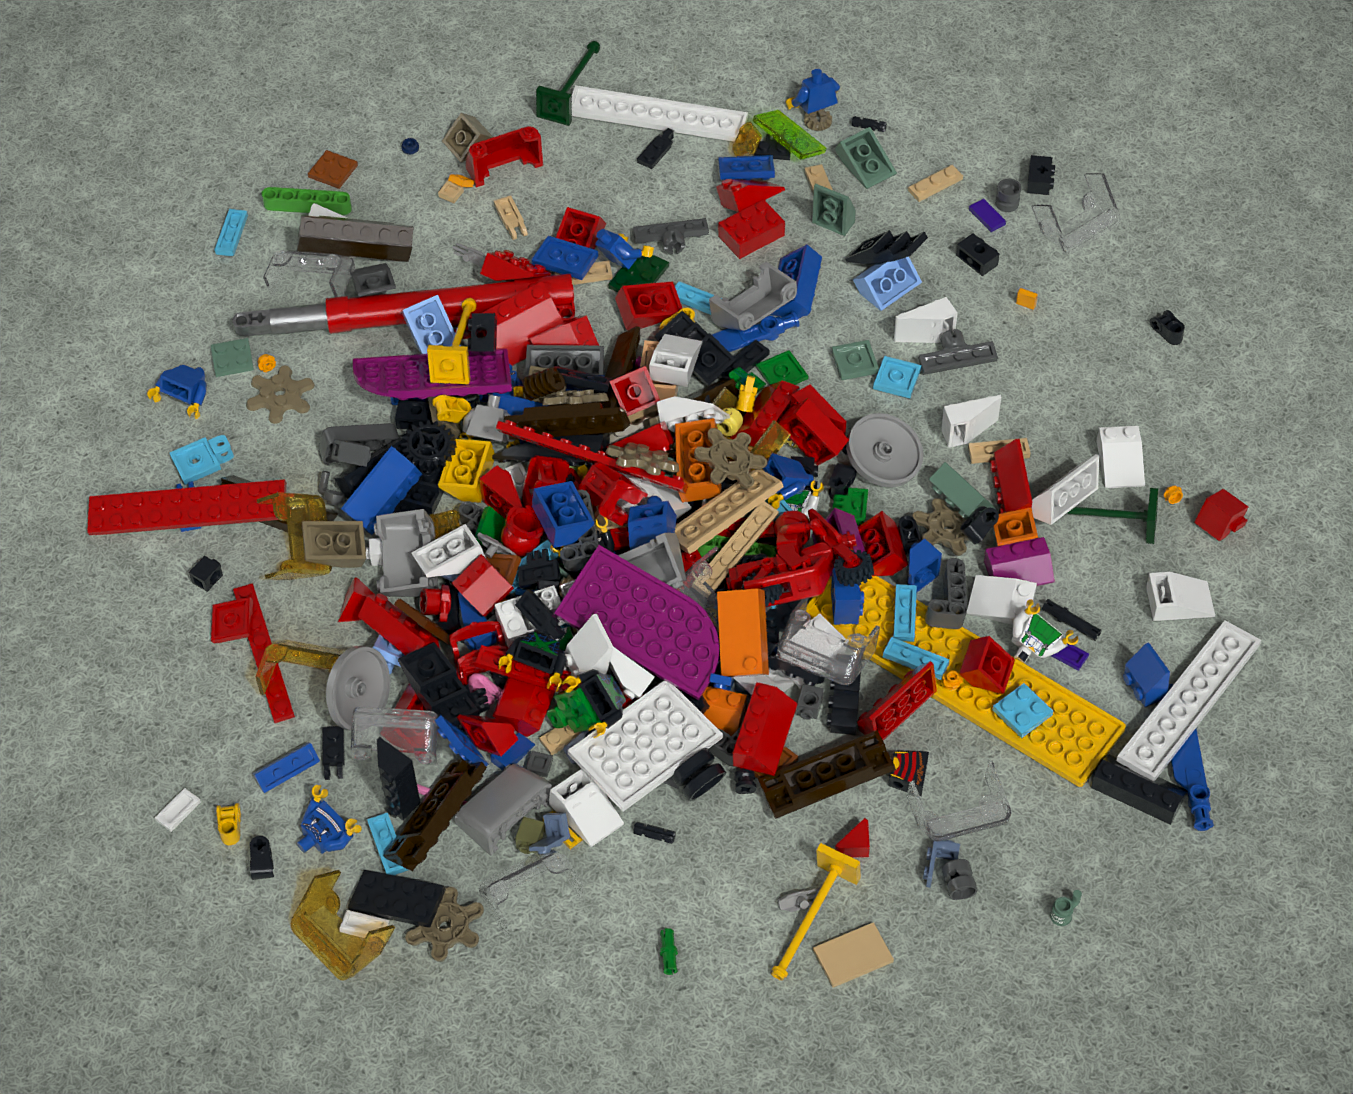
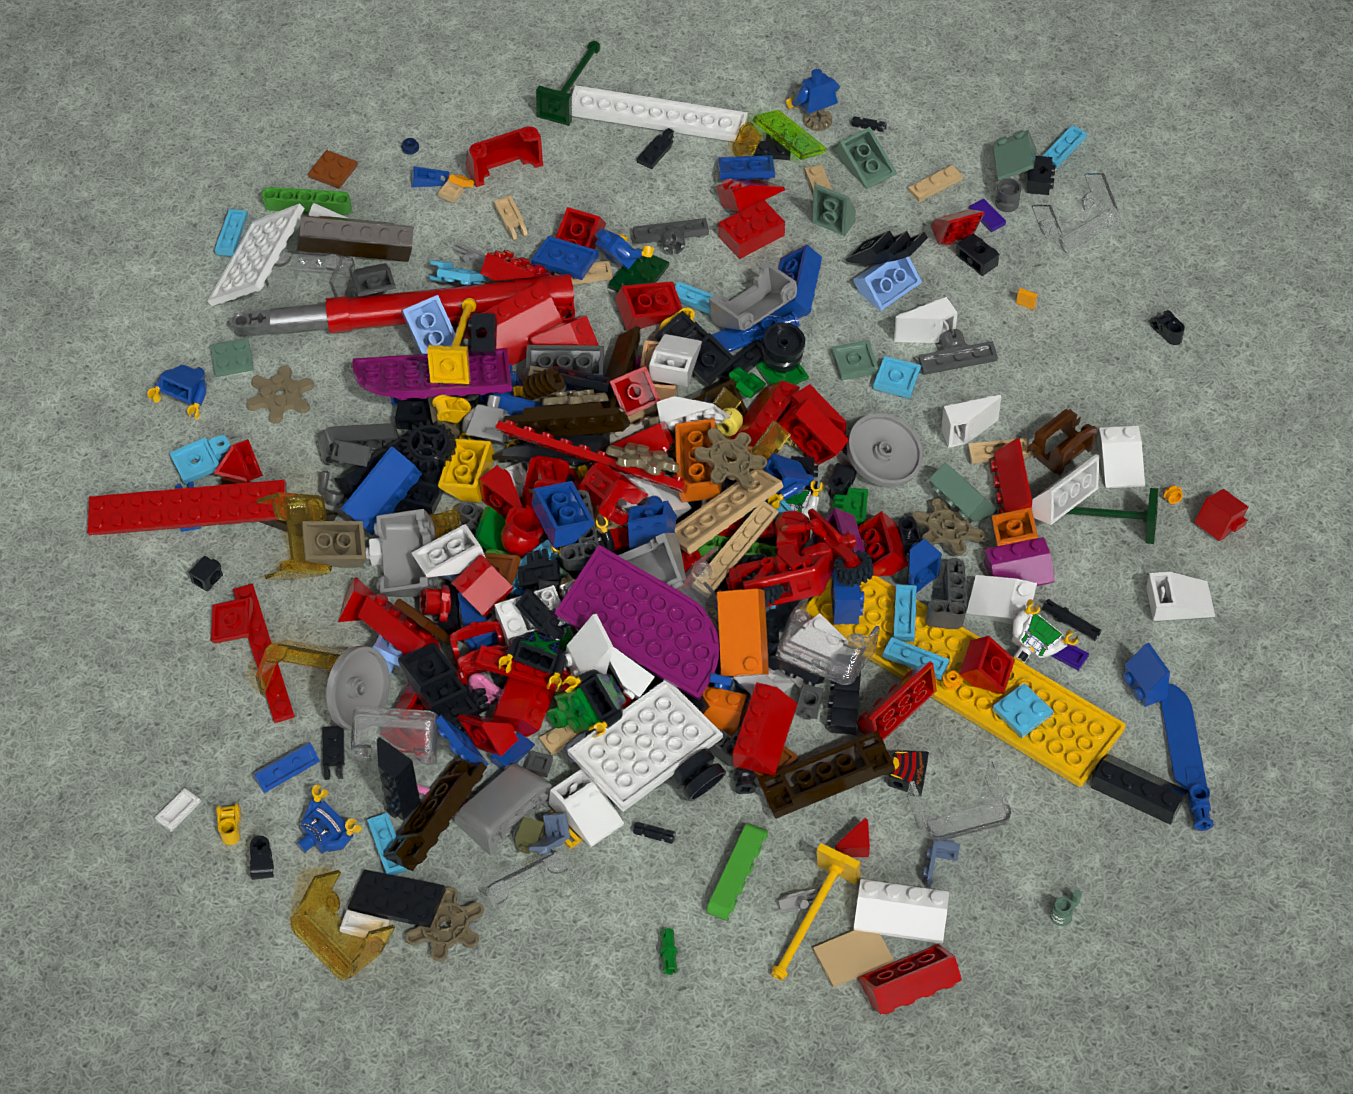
(240, 463): none -> red slope
(256, 255): none -> white plate
(264, 360): light orange plate -> none
(427, 177): none -> blue slope
(447, 273): none -> medium azure plate
(463, 134): dark tan slope -> none
(493, 546): light grey piece -> none
(737, 869): none -> bright green beam
(747, 395): yellow hinge -> none
(783, 347): none -> black wheel
(901, 911): none -> white slope
(910, 979): none -> red slope
(956, 226): none -> red slope
(959, 879): dark grey wheel -> none
(977, 525): black piece -> none
(1014, 154): none -> sand green slope
(1065, 145): none -> medium azure plate
(1069, 448): none -> reddish brown animal
(1188, 701): white plate -> none

